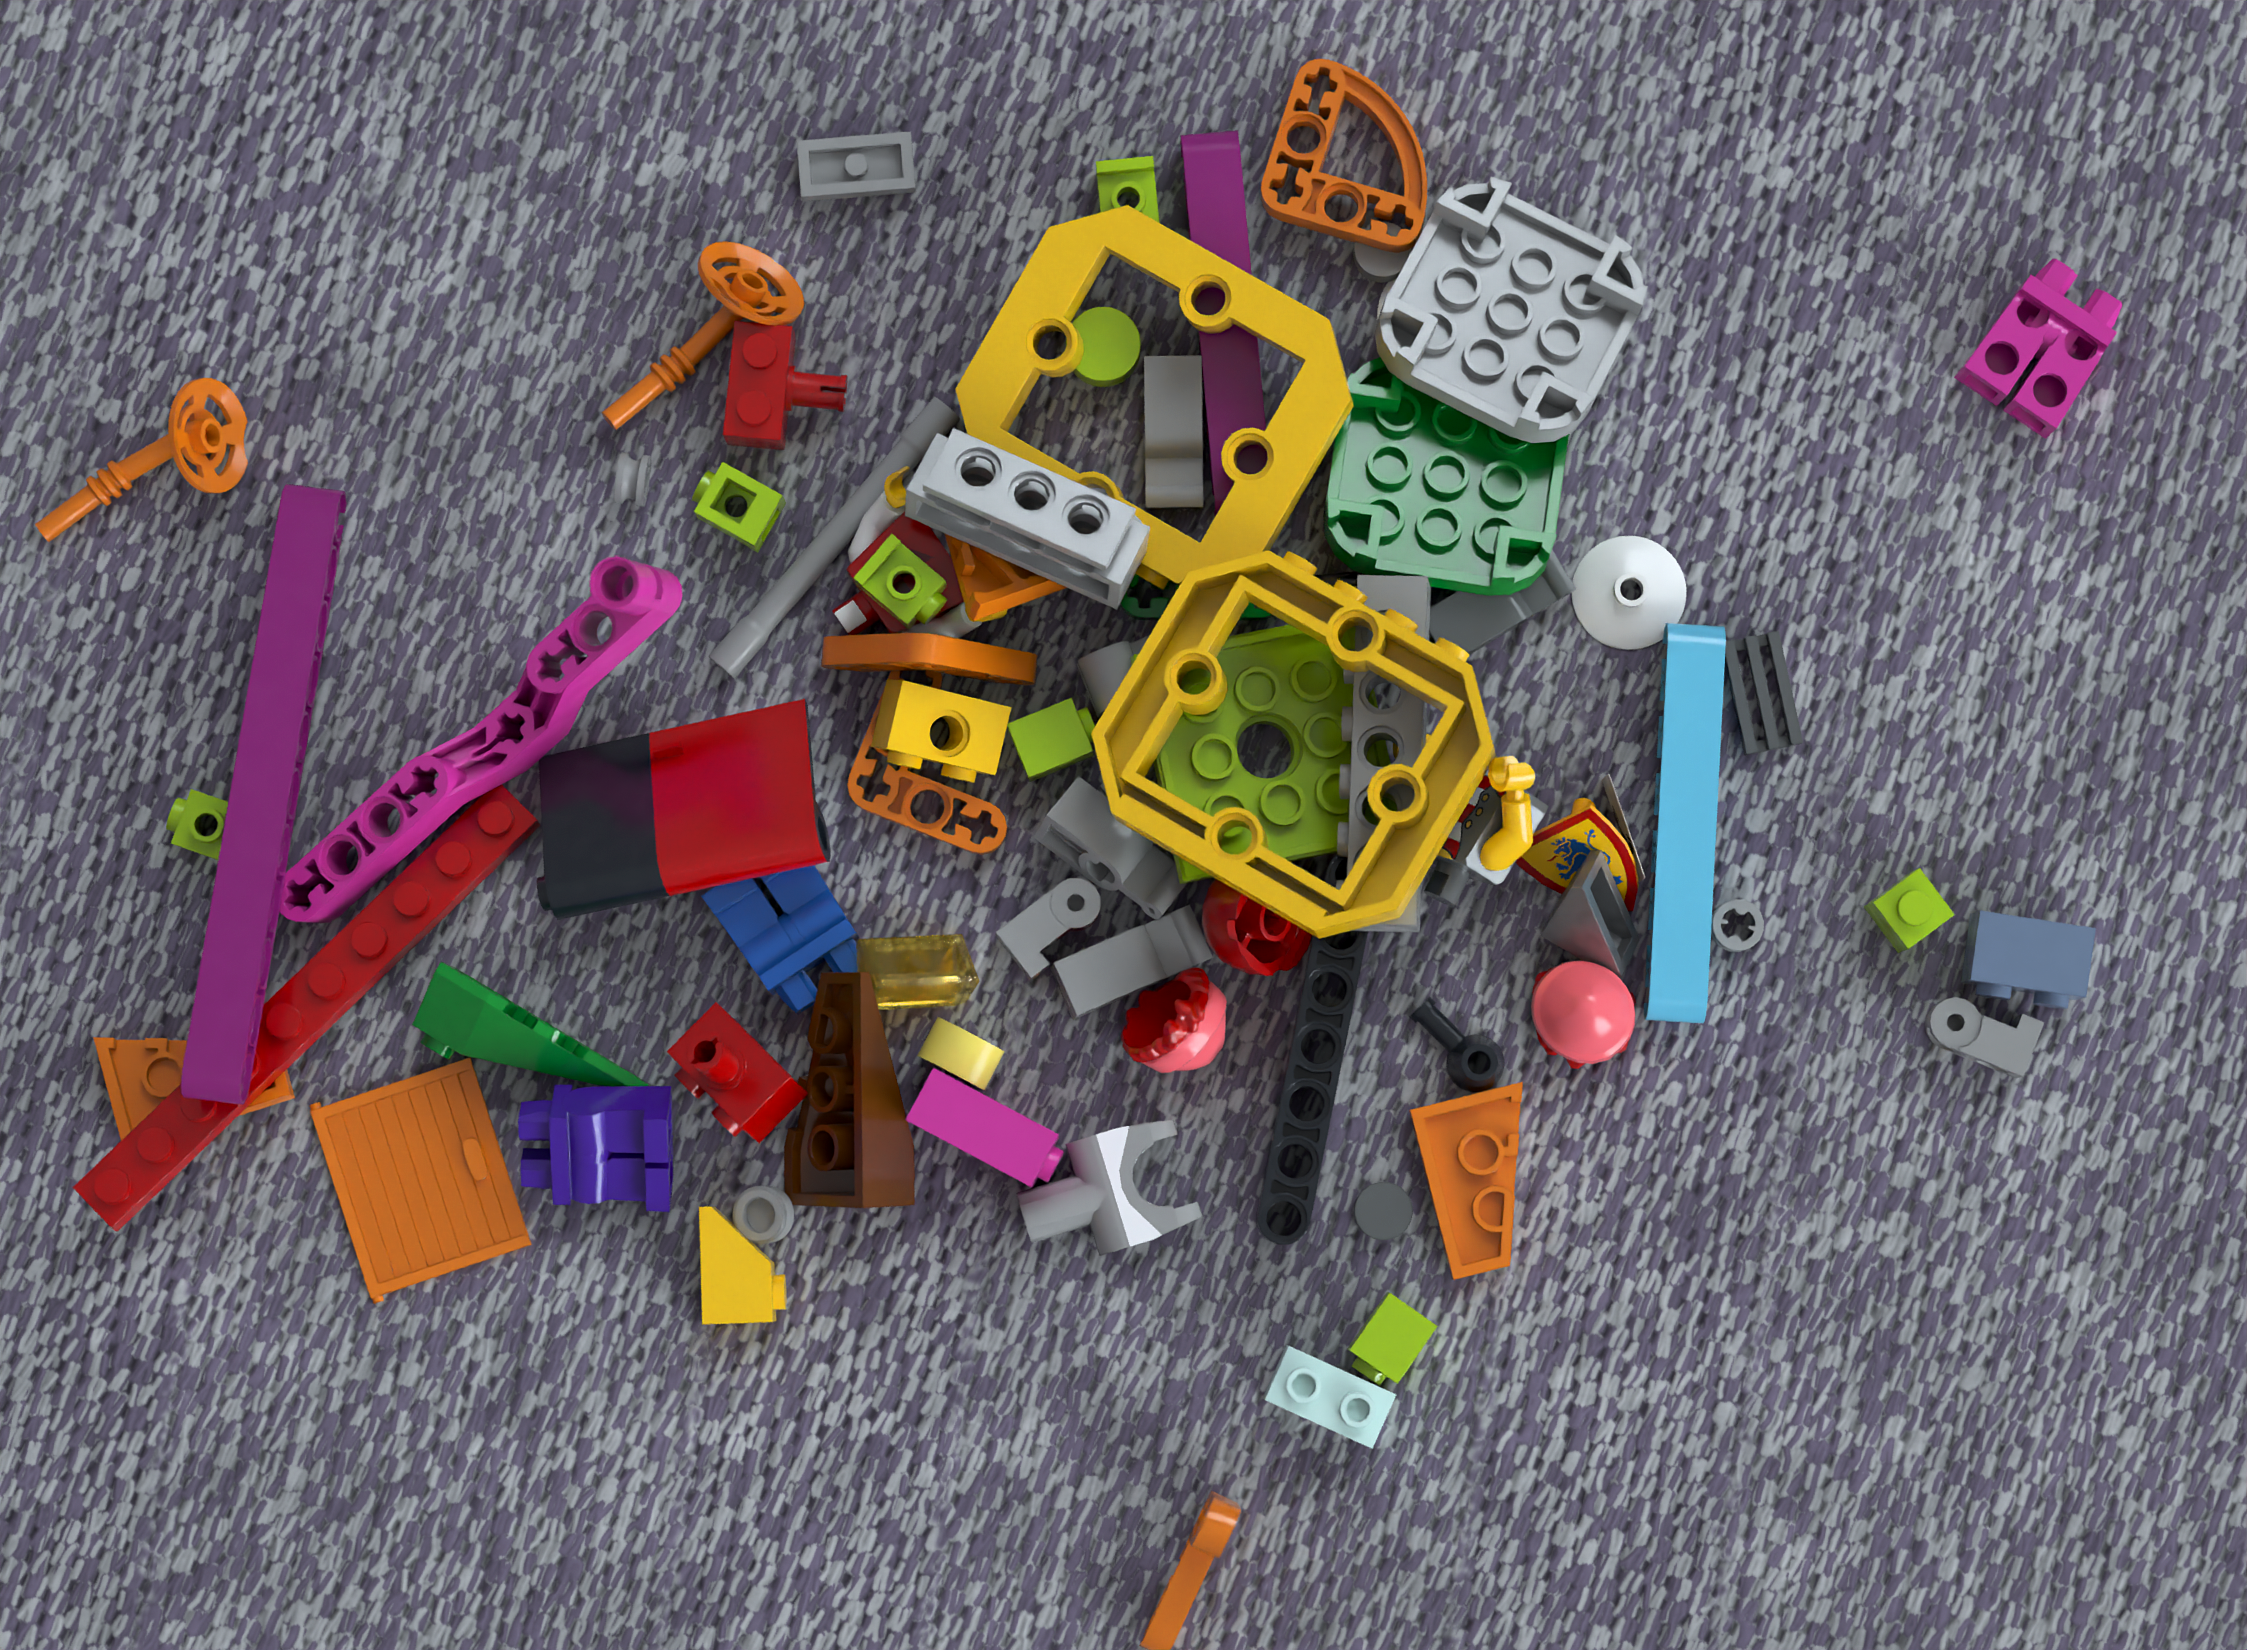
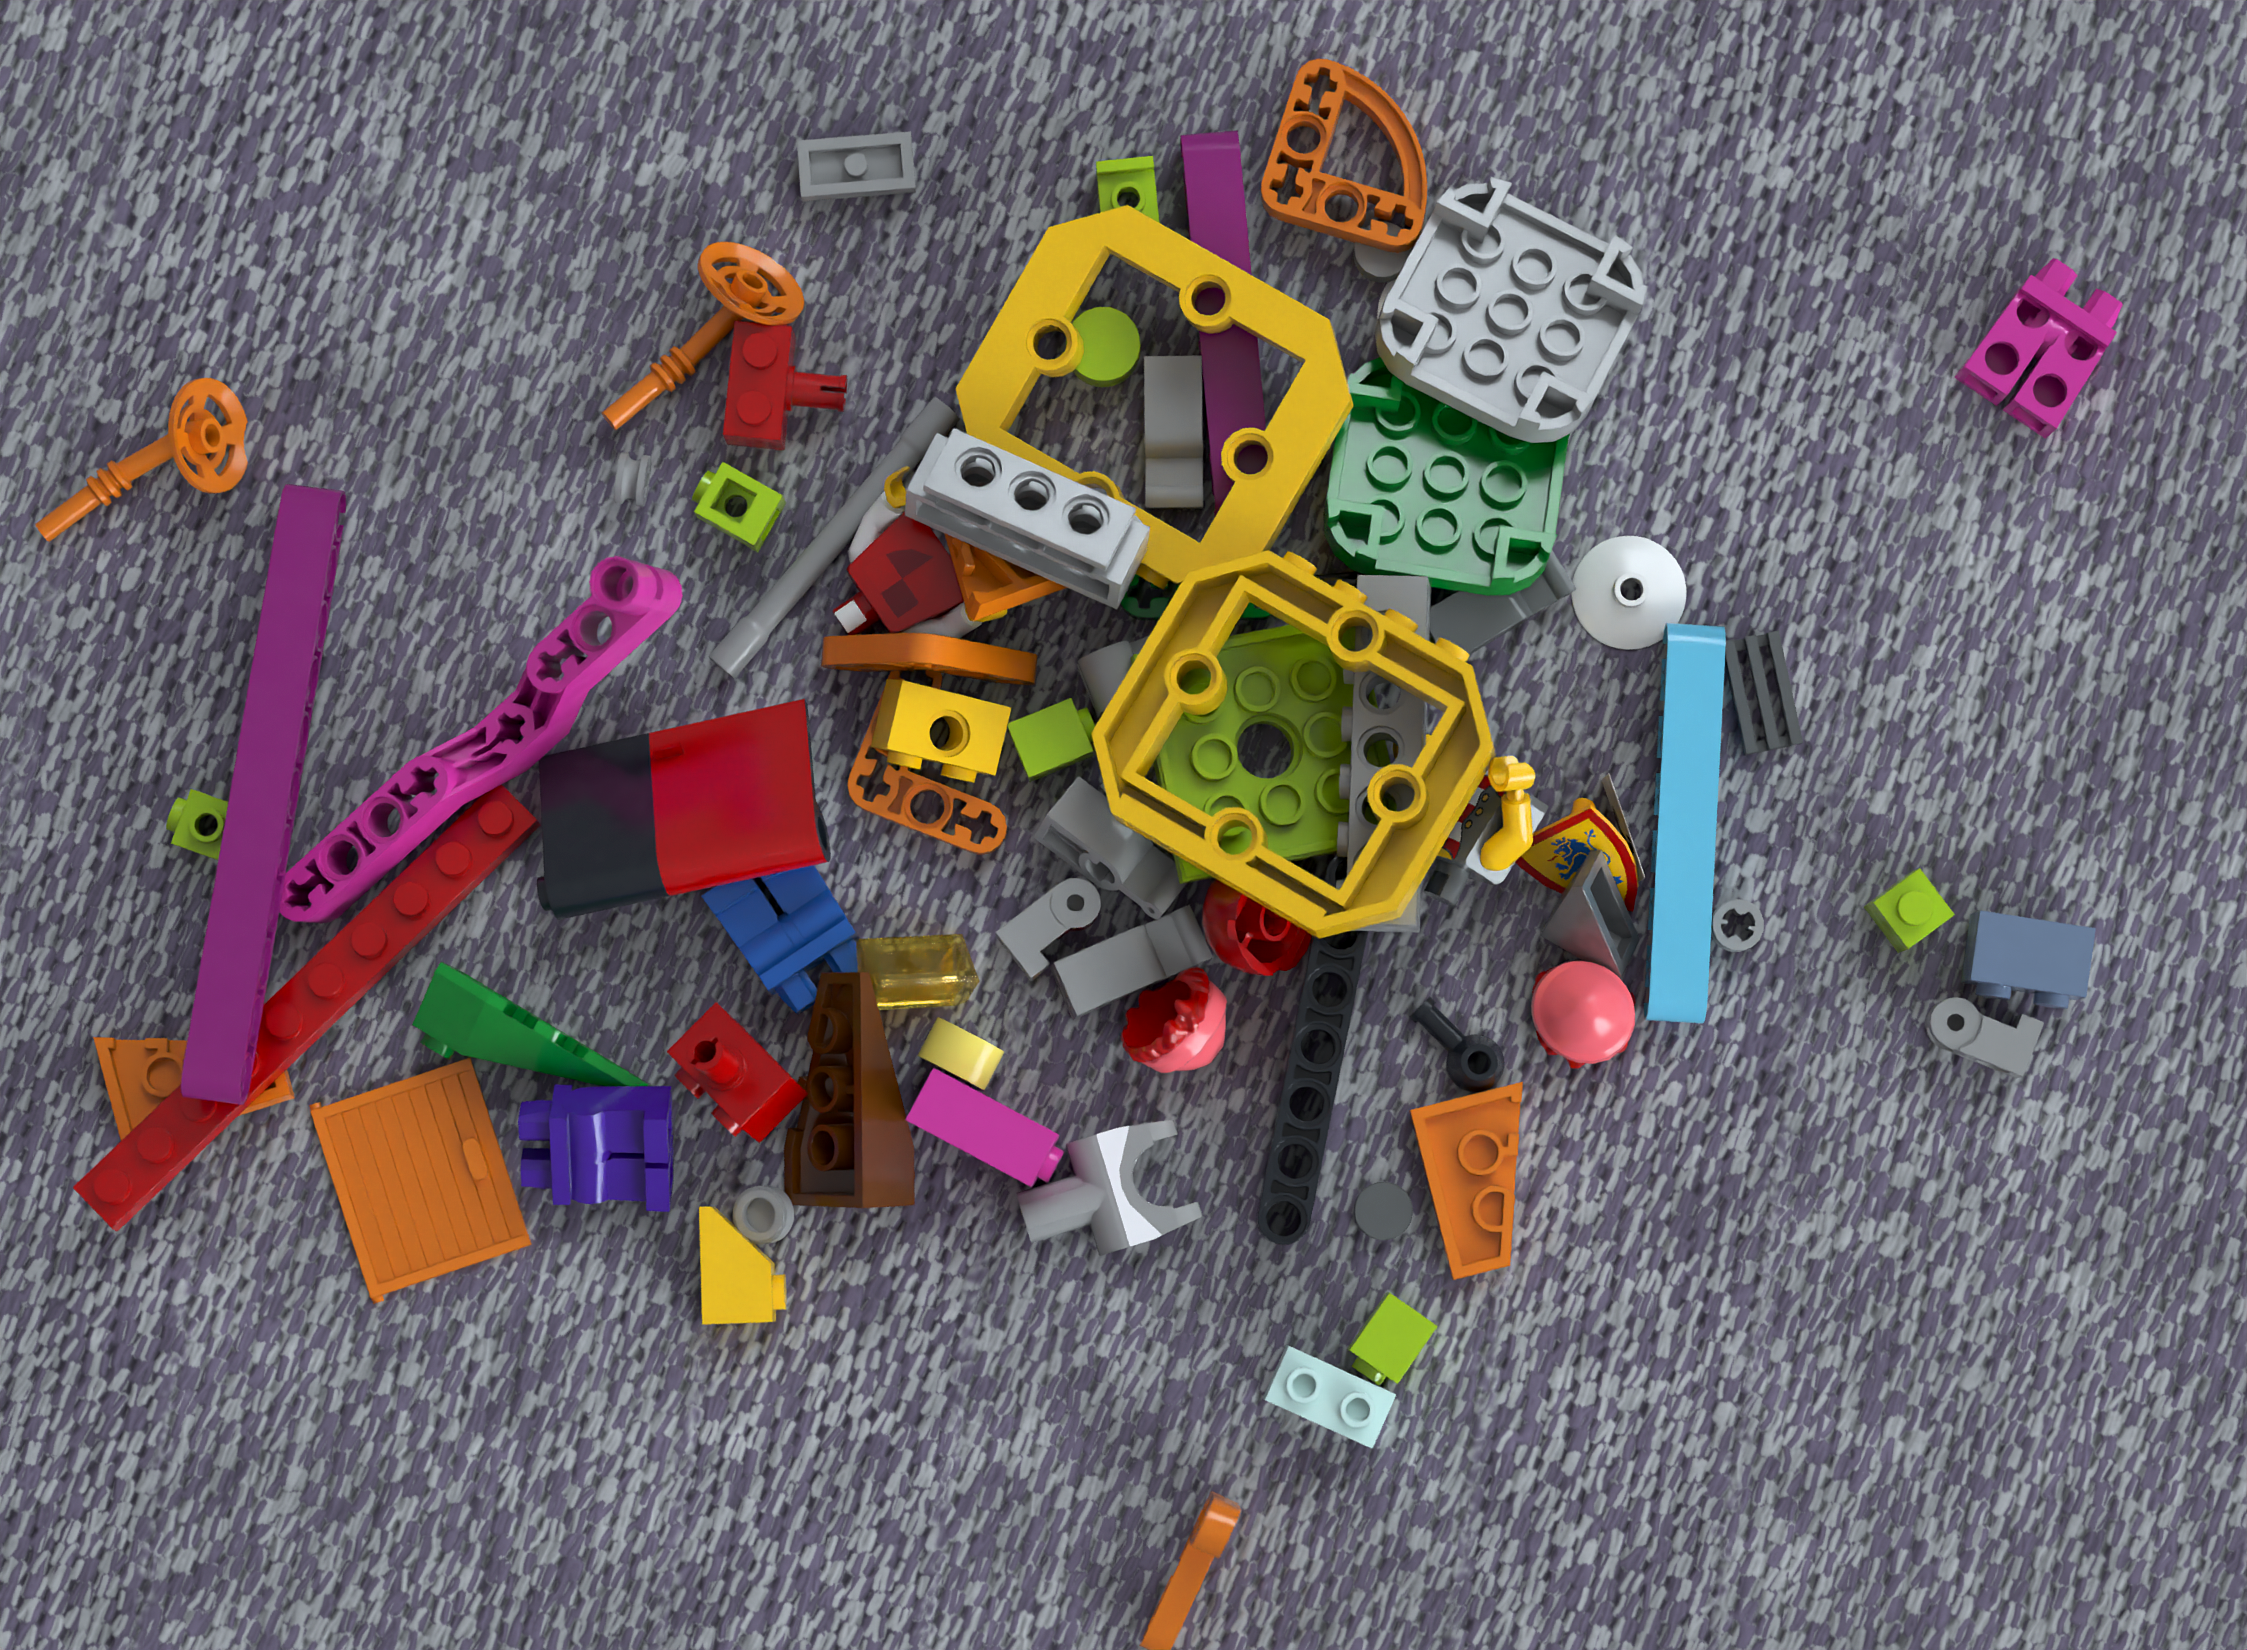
(877, 581): lime brick -> none

